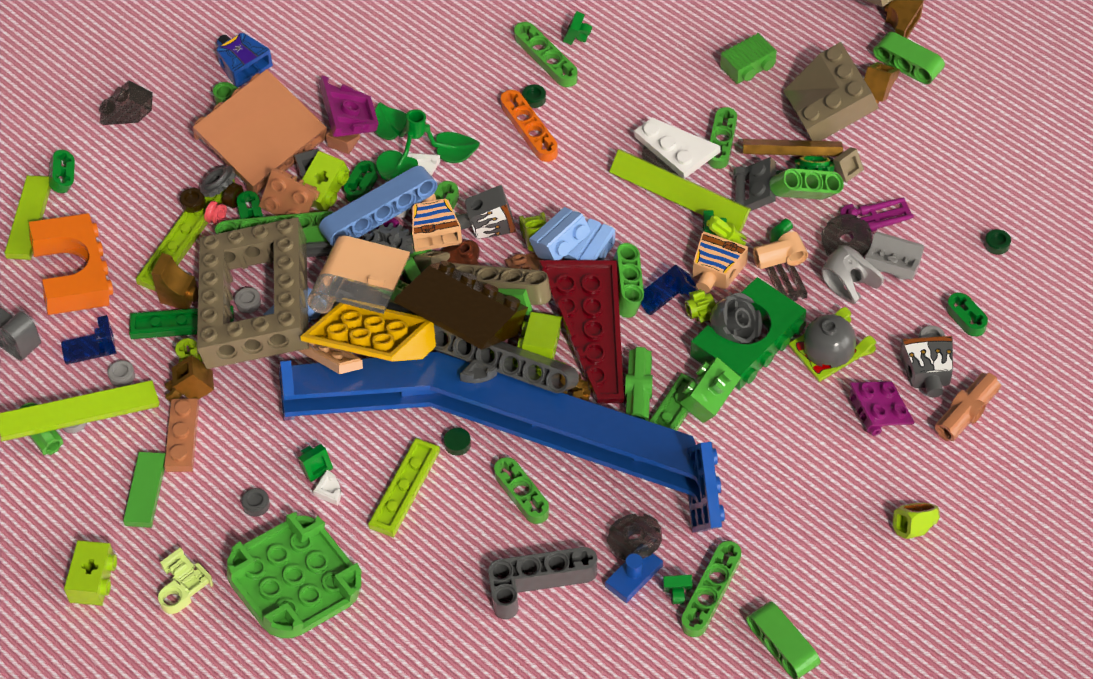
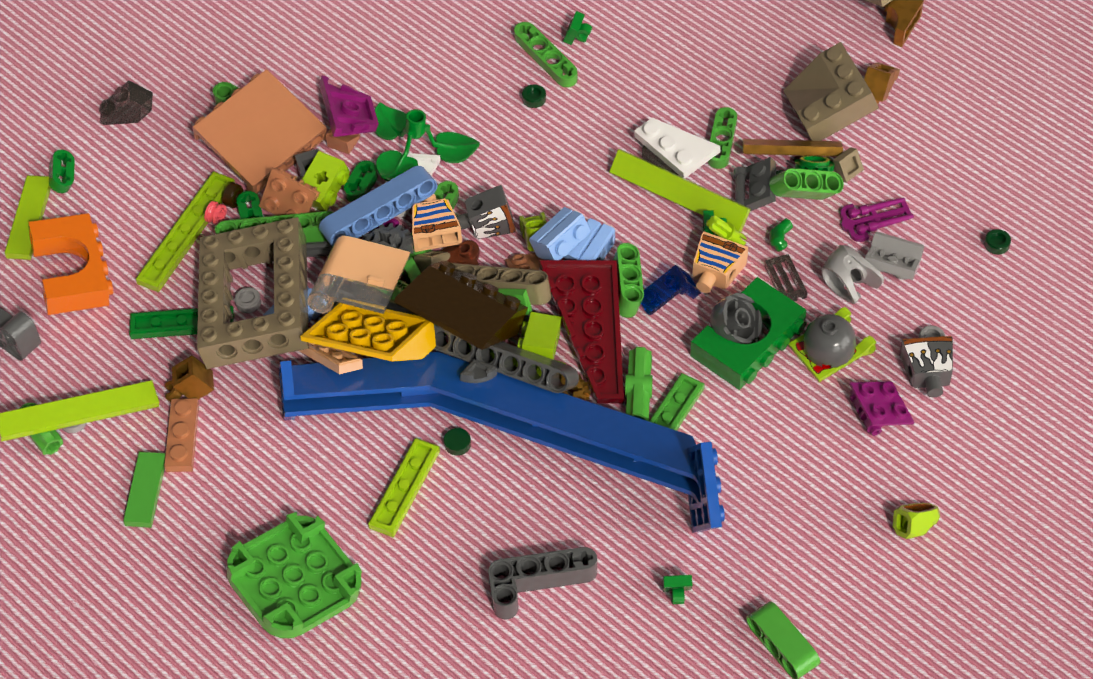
(90, 346): clear blue bracket -> none
(90, 573): lime brick -> none
(121, 373): light grey tile -> none
(173, 284): pearl gold arch -> none
(182, 352): lime bush -> none
(188, 581): yellowish green piece -> none
(192, 200): dark brown tile -> none
(217, 181): dark grey gear -> none
(242, 57): blue torso -> none
(255, 502): dark grey tile -> none
(315, 461): green tile -> none
(328, 488): white tile -> none
(521, 501): bright green beam -> none
(529, 125): orange beam -> none
(631, 524): clear smoke tile -> none
(633, 575): blue tile -> none
(699, 305): lime gear -> none
(708, 587): bright green beam -> none
(709, 390): bright green brick -> none
(748, 58): bright green brick -> none
(787, 249): light nougat piece -> none
(847, 225): clear smoke tile -> none
(909, 57): bright green beam -> none
(967, 406): nougat piece -> none
(968, 313): green beam -> none

